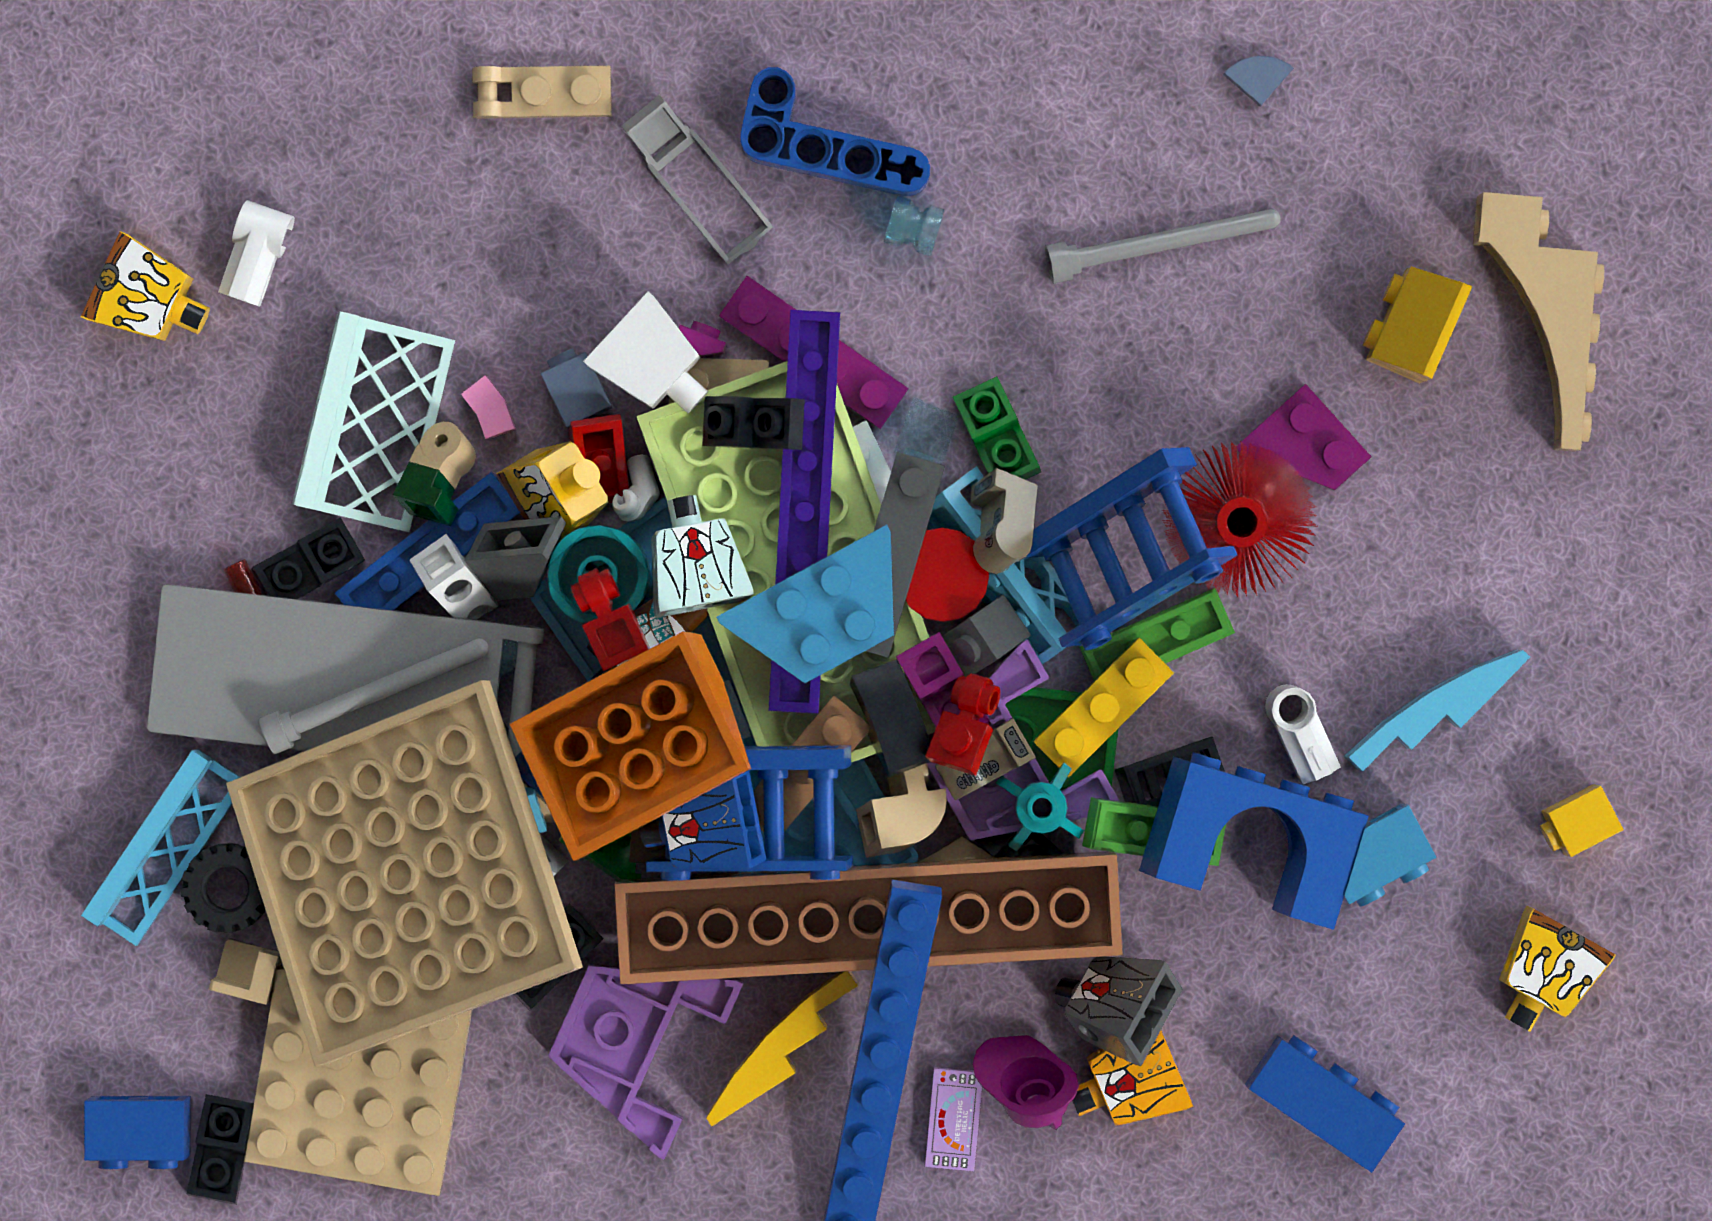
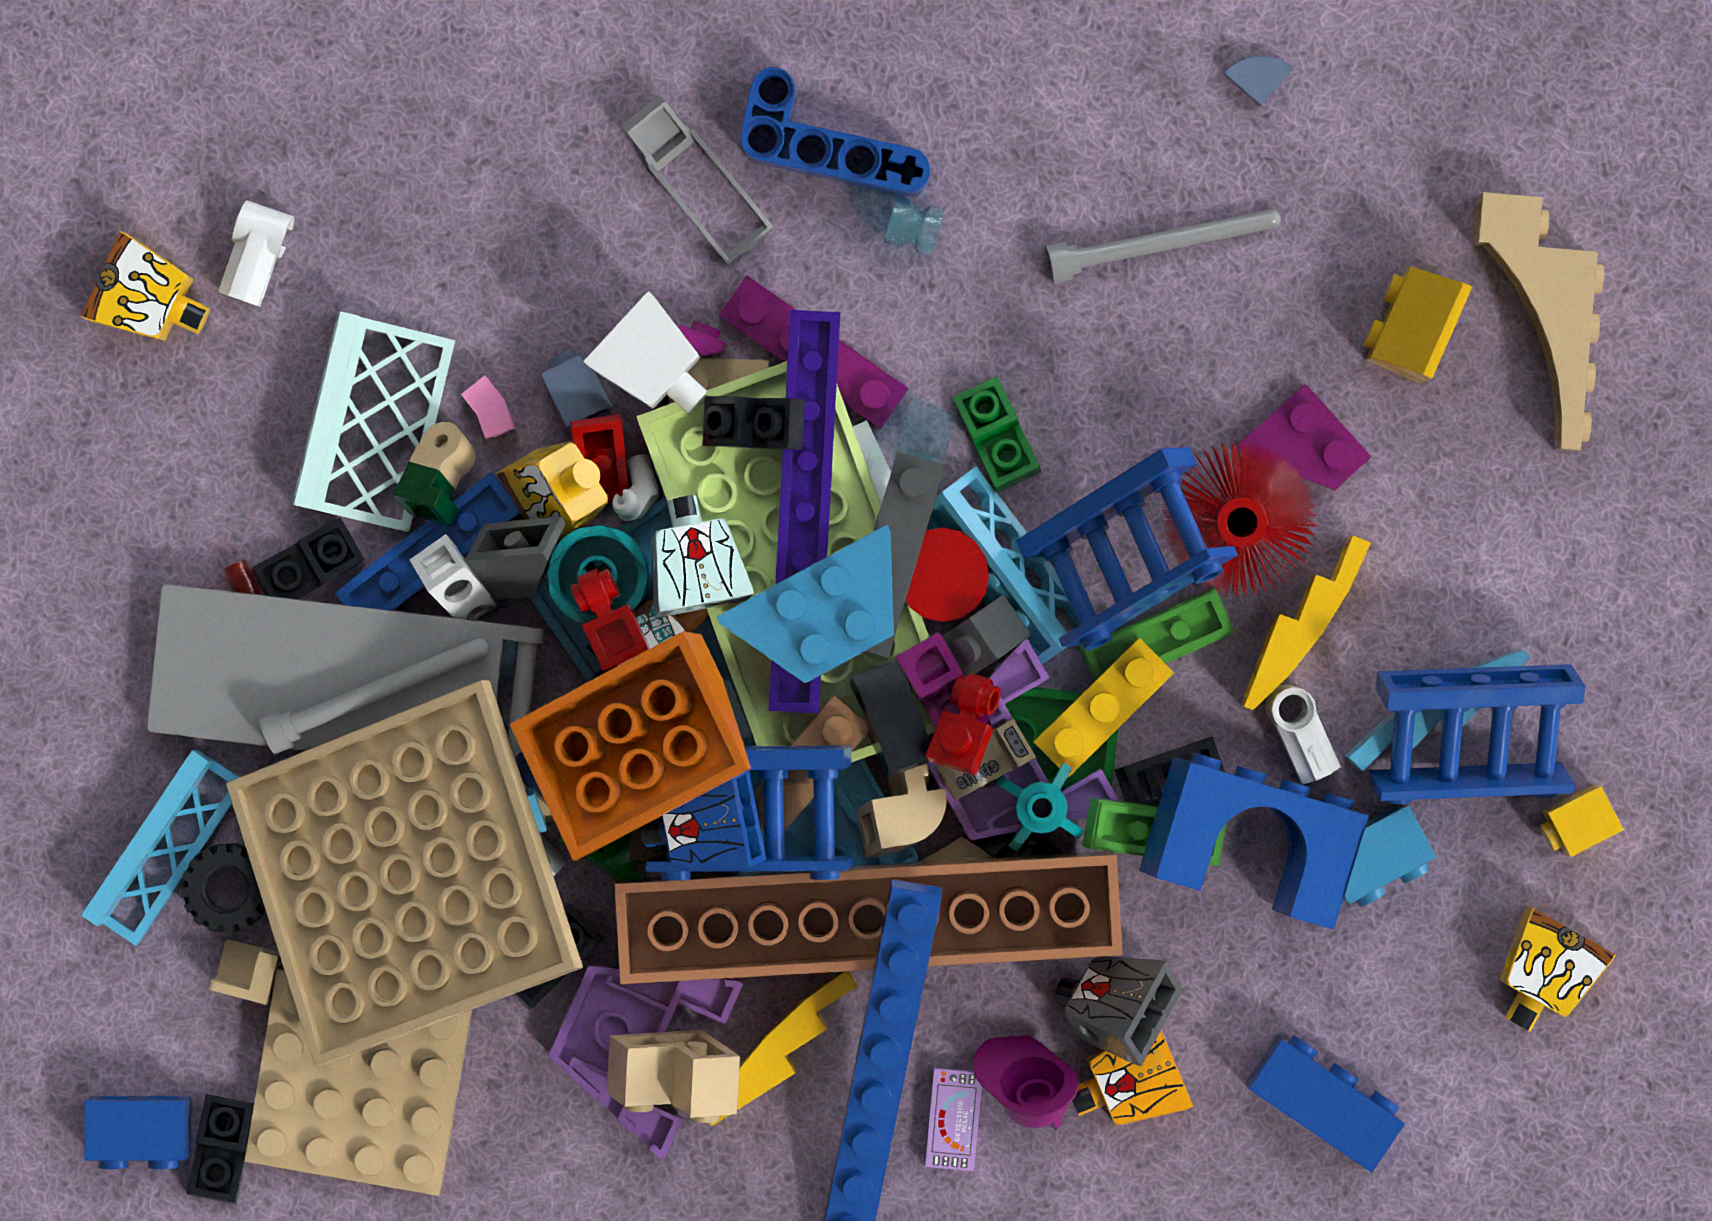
(544, 92): tan plate -> none
(674, 1069): none -> tan brick
(1006, 519): dark tan leg -> none
(1293, 638): none -> yellow slope
(1456, 692): none -> blue fence

